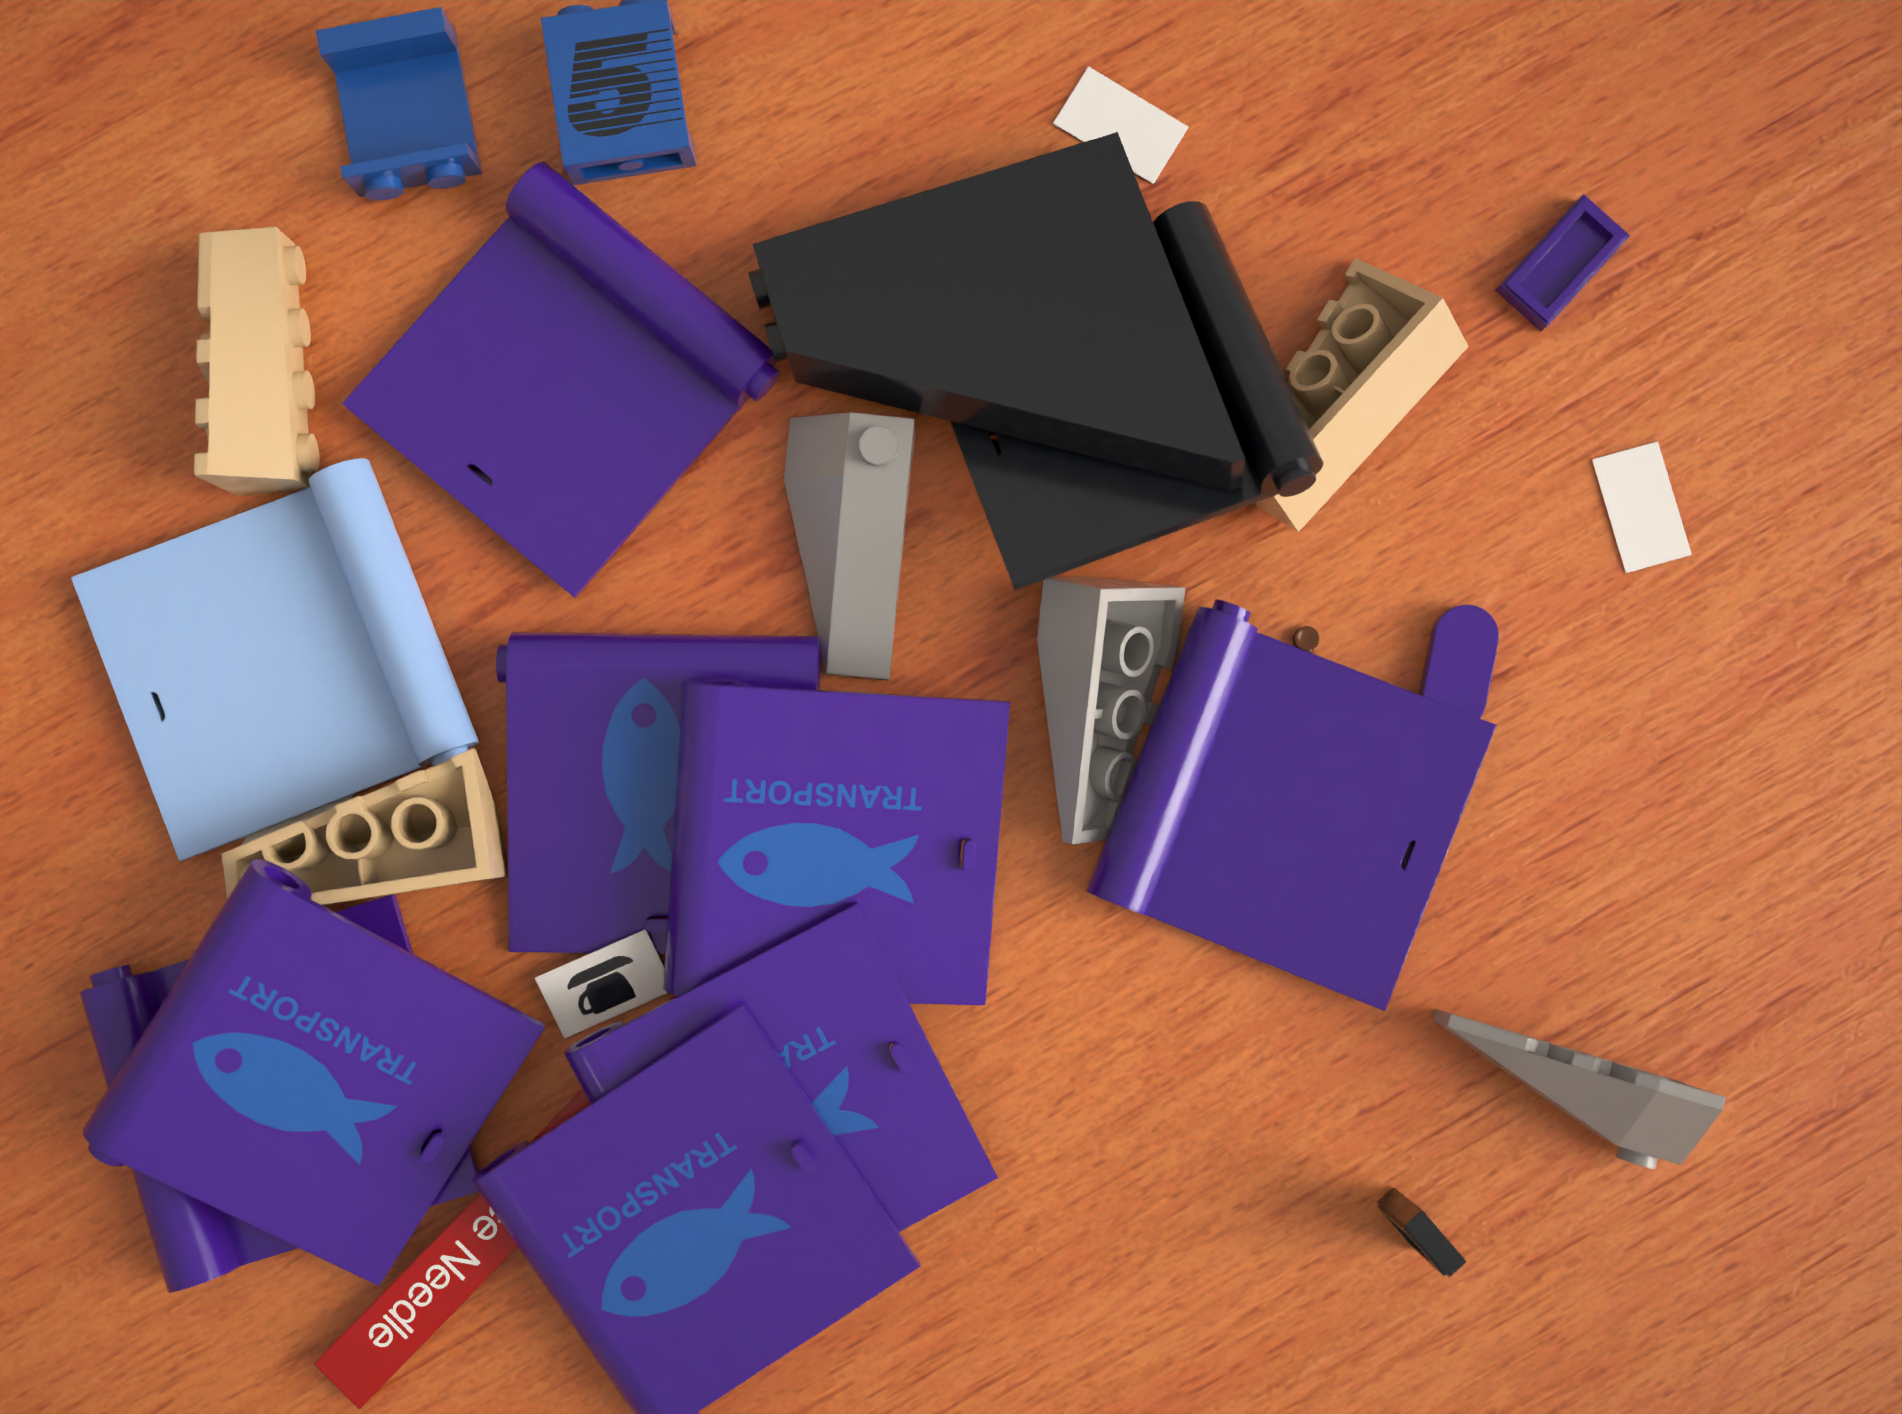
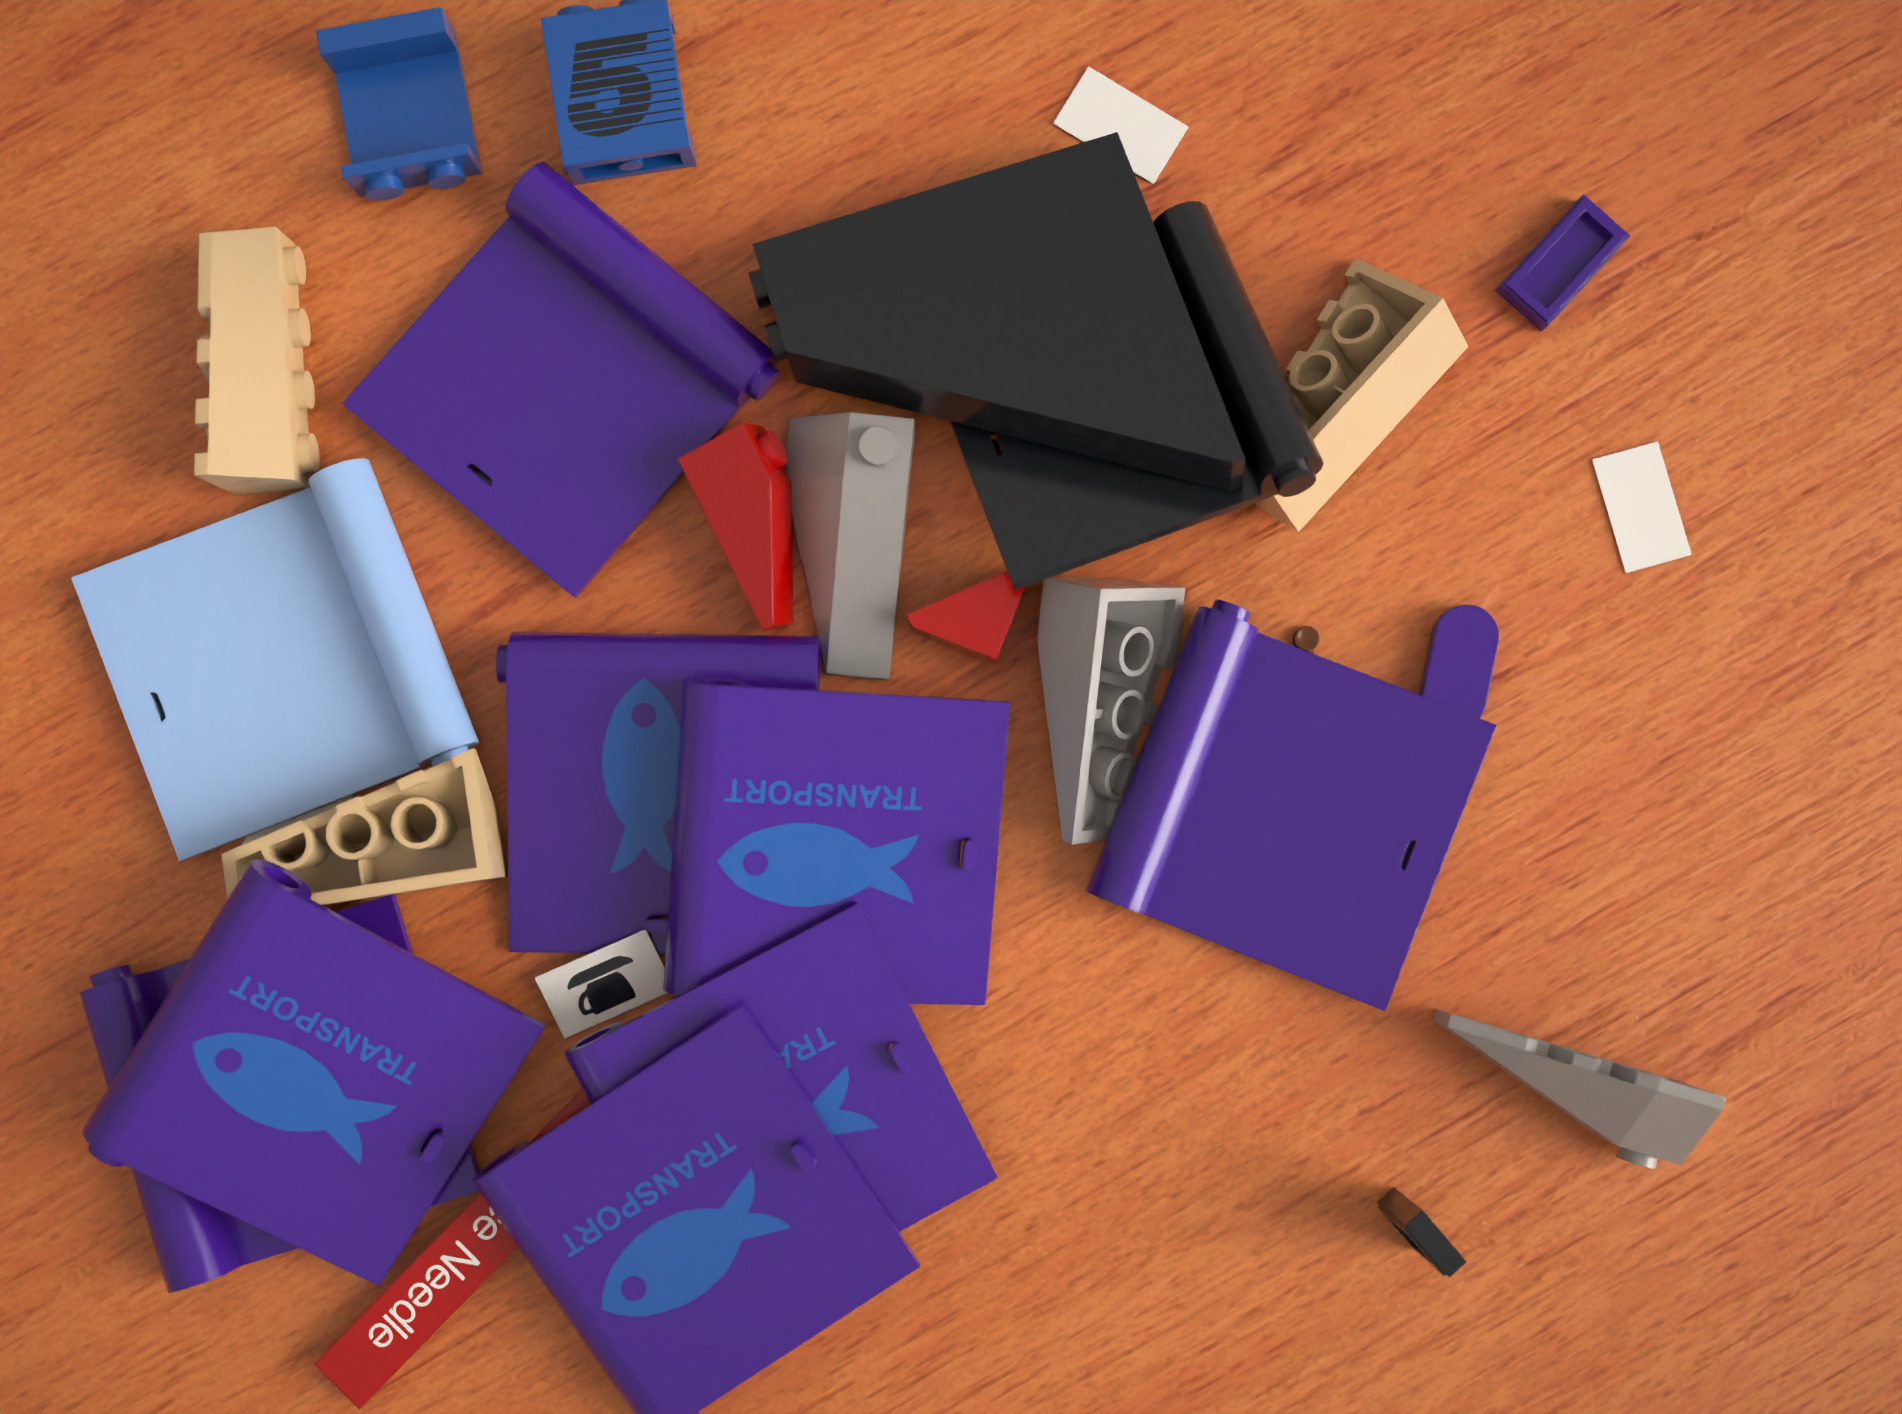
(750, 511): none -> red slope
(971, 619): none -> red slope

